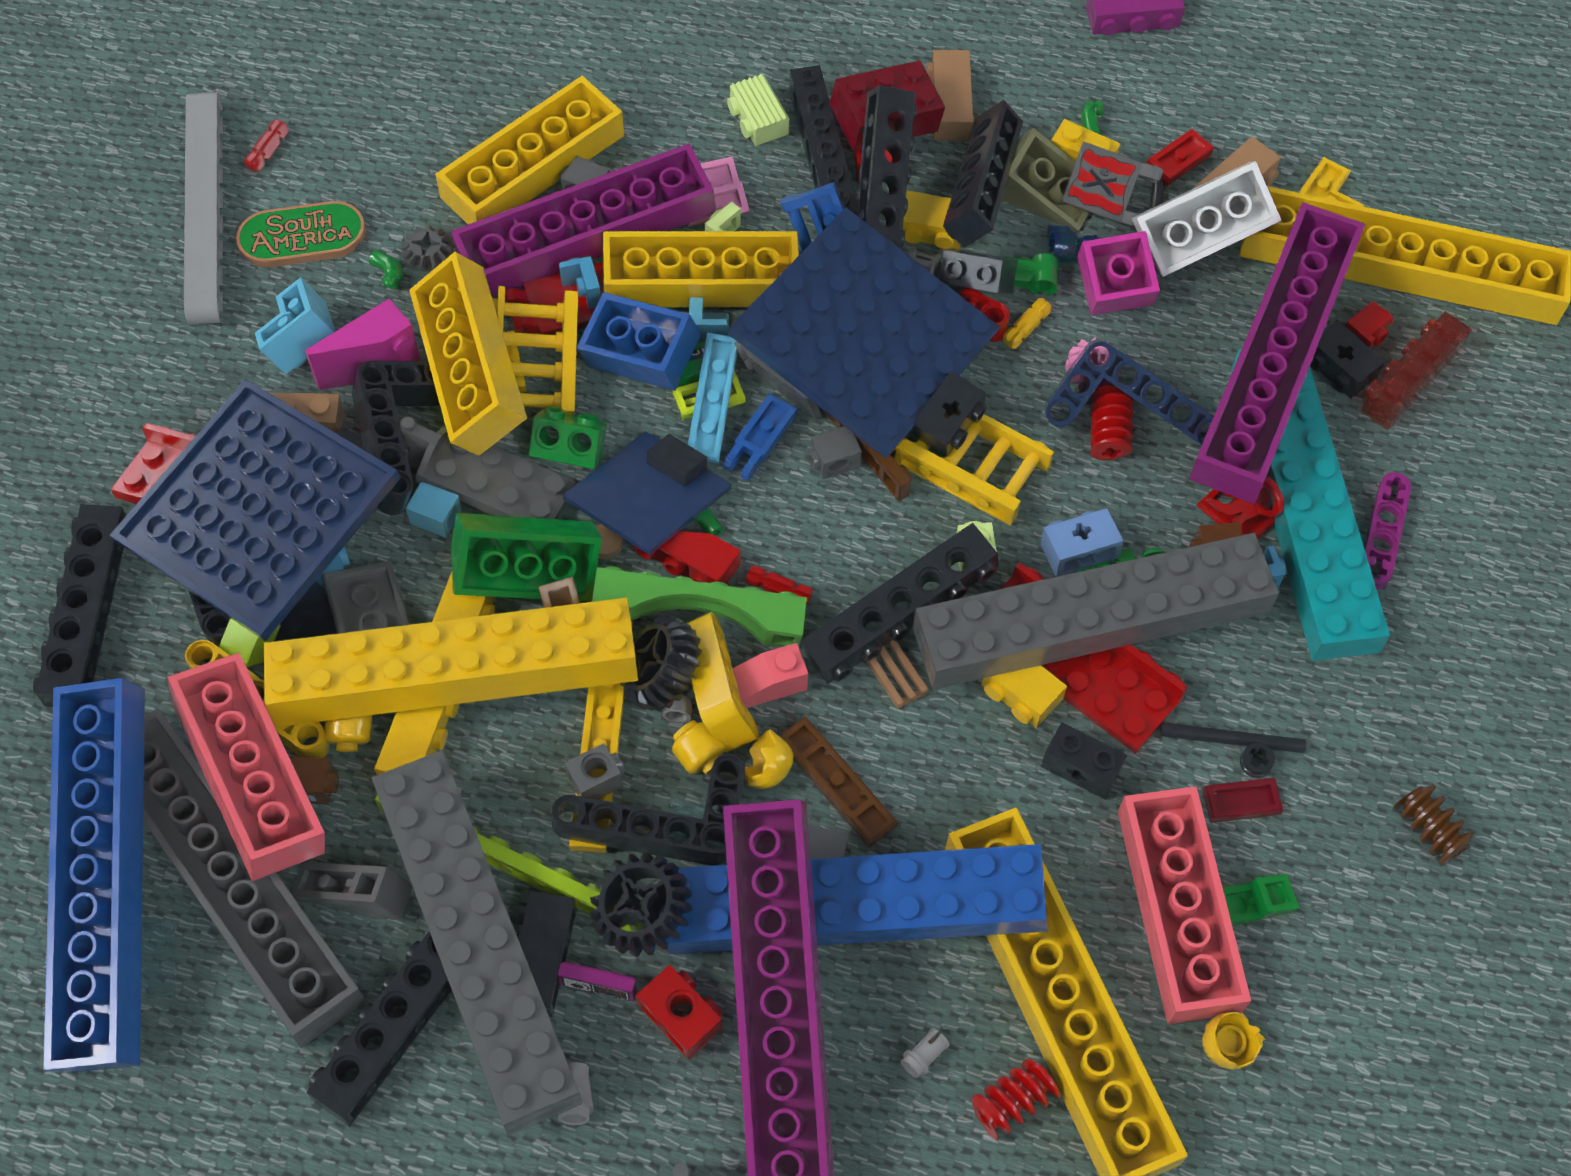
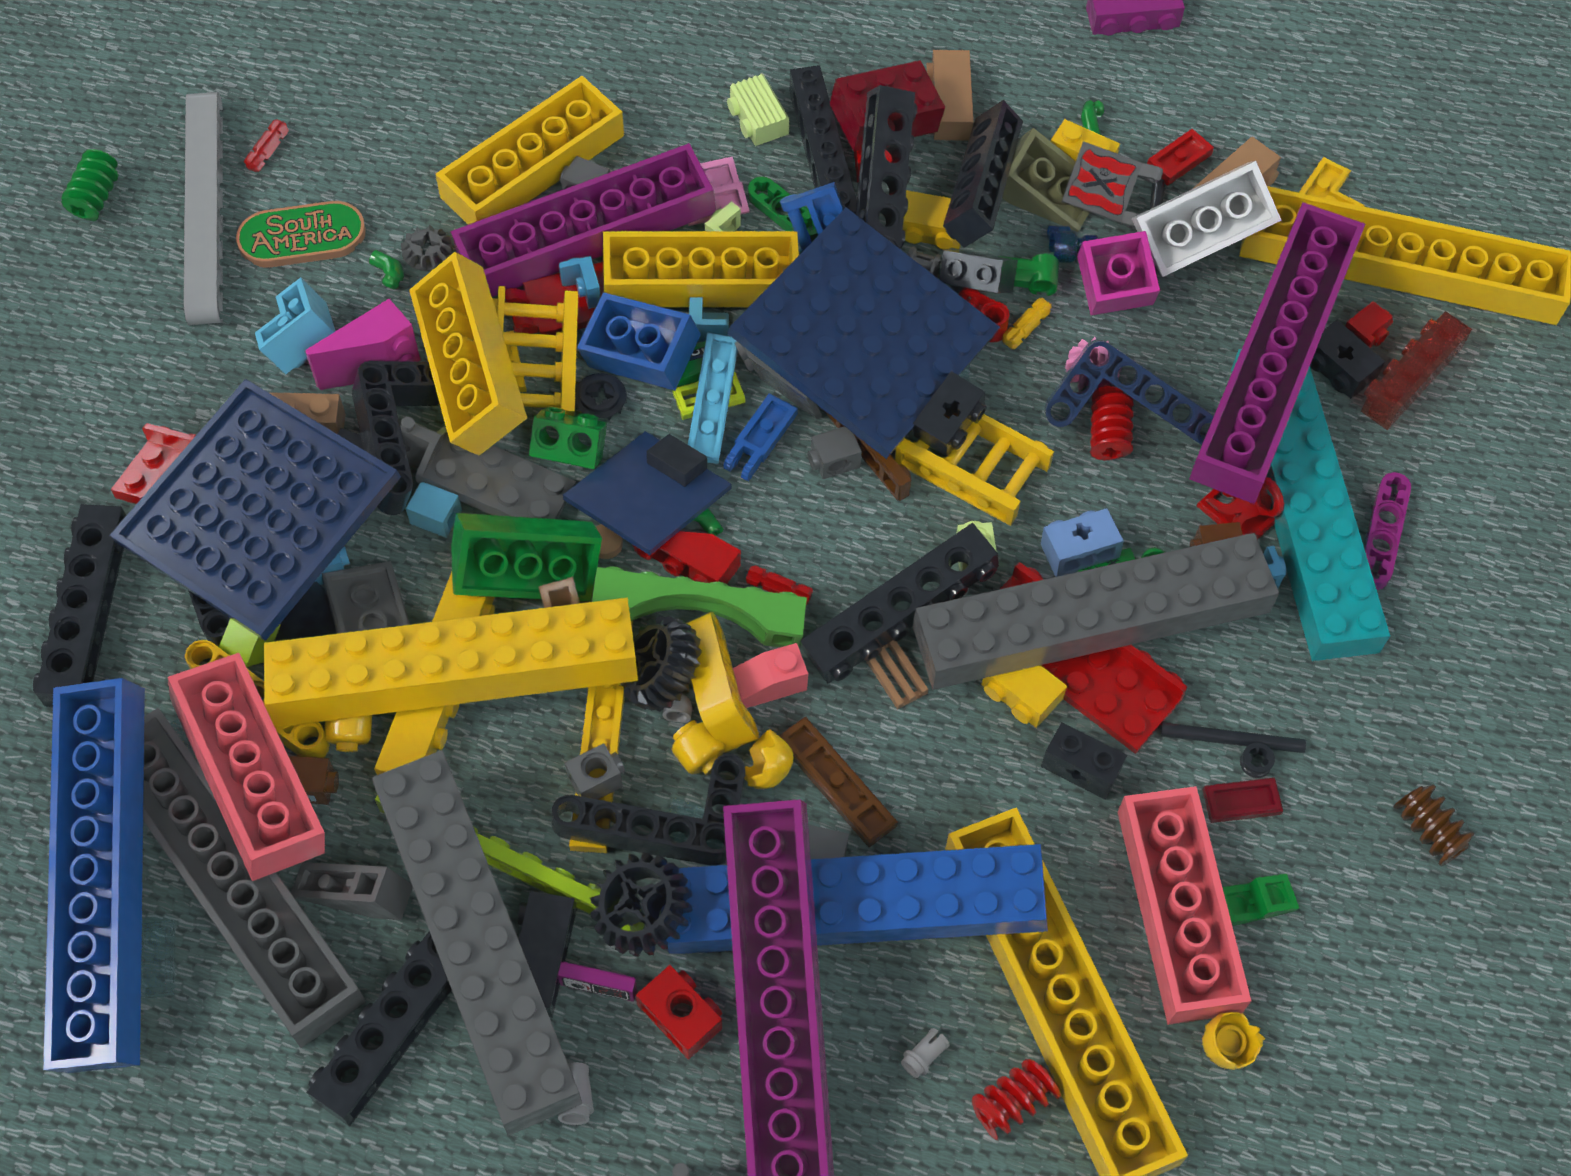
(90, 184): none -> green piece
(591, 387): none -> black gear
(776, 193): none -> green beam

